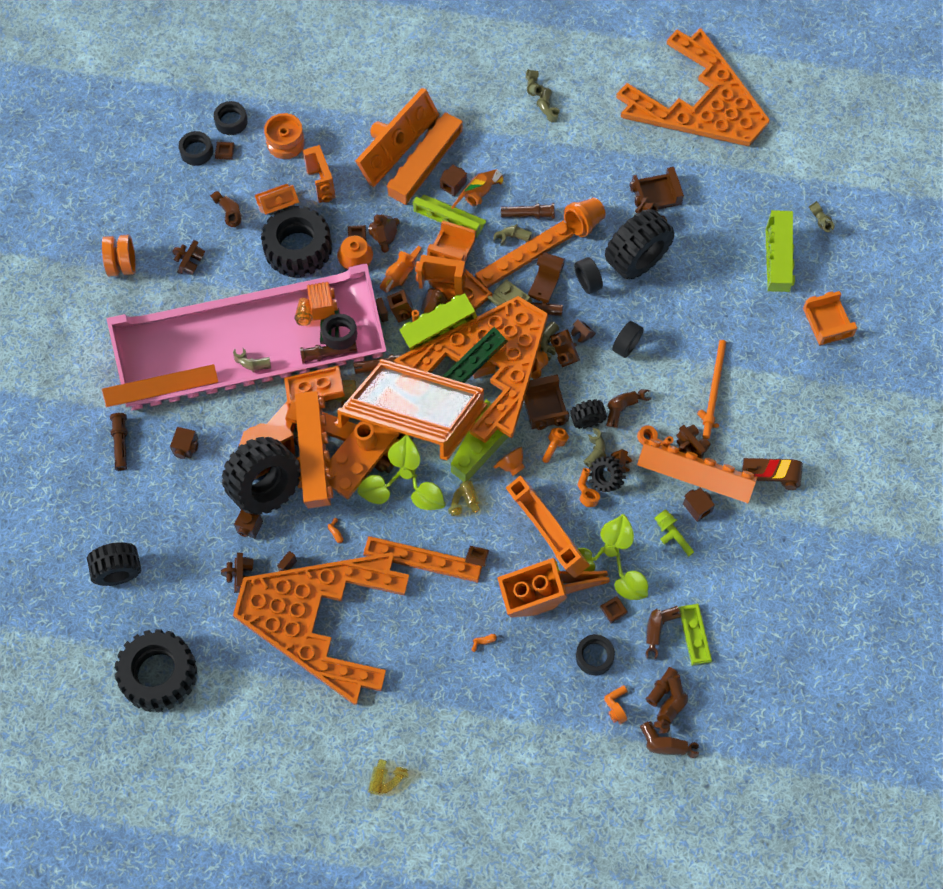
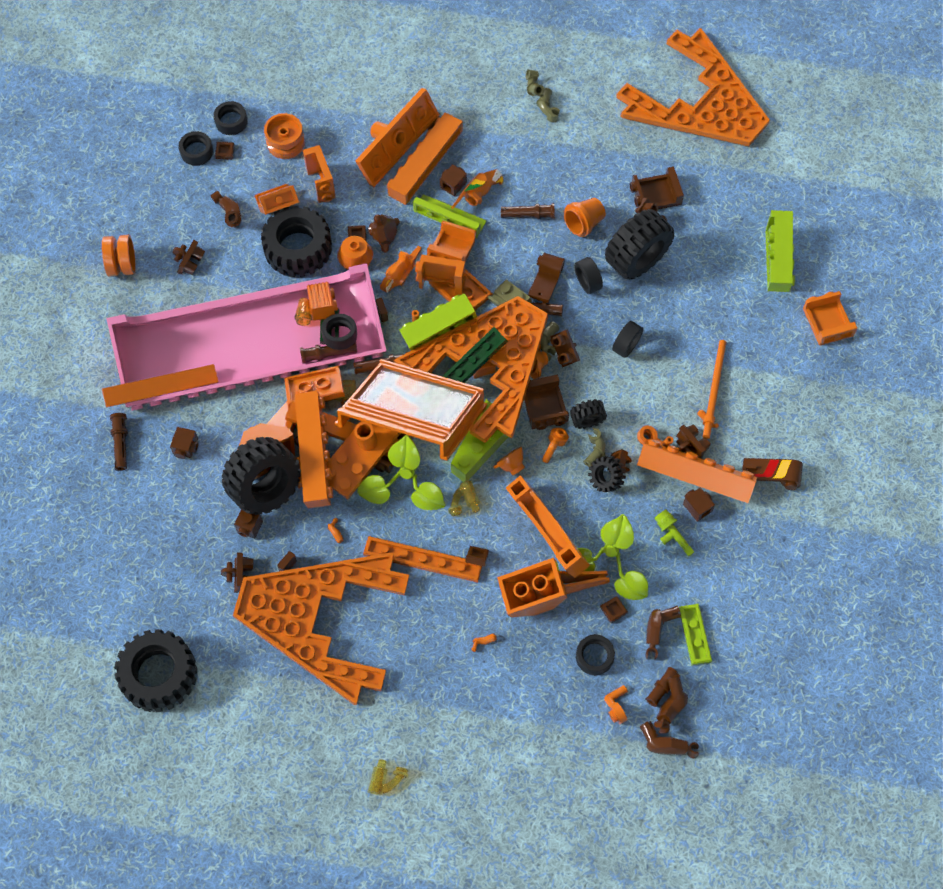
(113, 564): black tyre -> none
(253, 364): olive piece -> none
(400, 305): reddish brown brick -> none
(432, 300): reddish brown rock -> none
(513, 231): olive piece -> none
(524, 254): orange plate -> none
(581, 327): reddish brown tile -> none
(588, 496): orange plate -> none
(620, 403): reddish brown arm -> none
(824, 221): olive piece -> none

